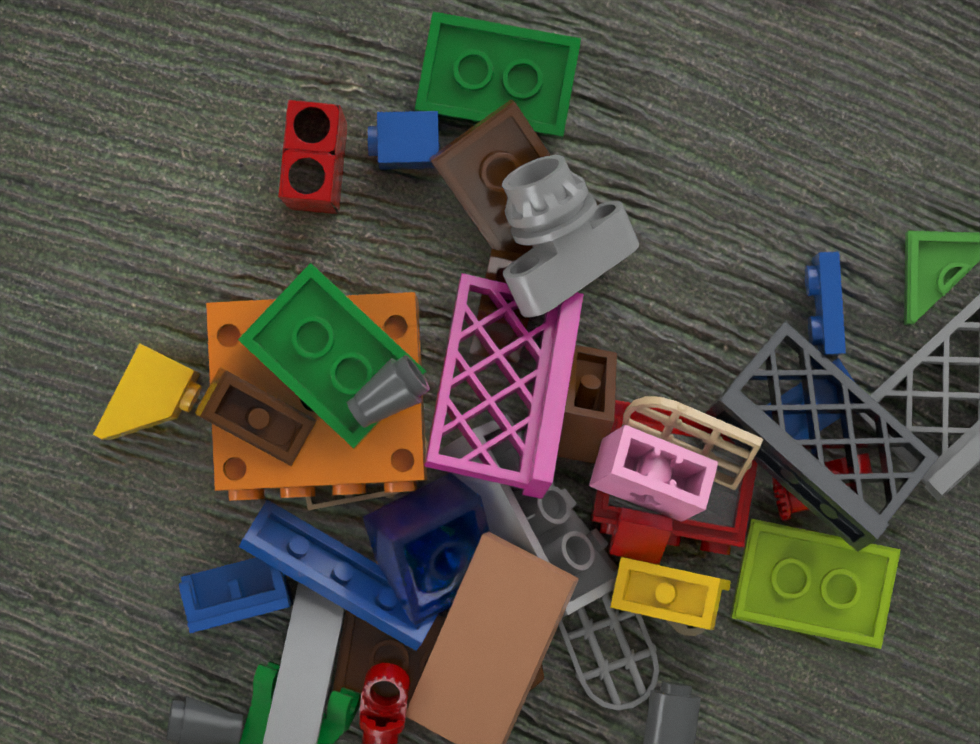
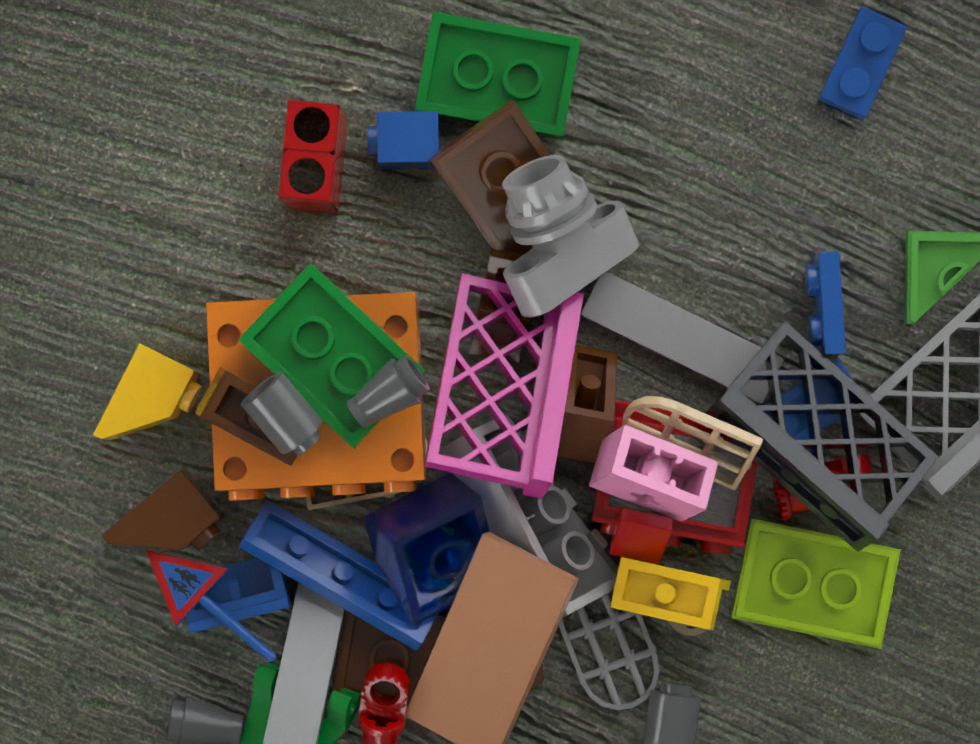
(170, 518): none -> reddish brown slope
(186, 585): none -> piece
(283, 414): none -> dark grey brick
(673, 333): none -> light grey tile
(862, 63): none -> blue plate

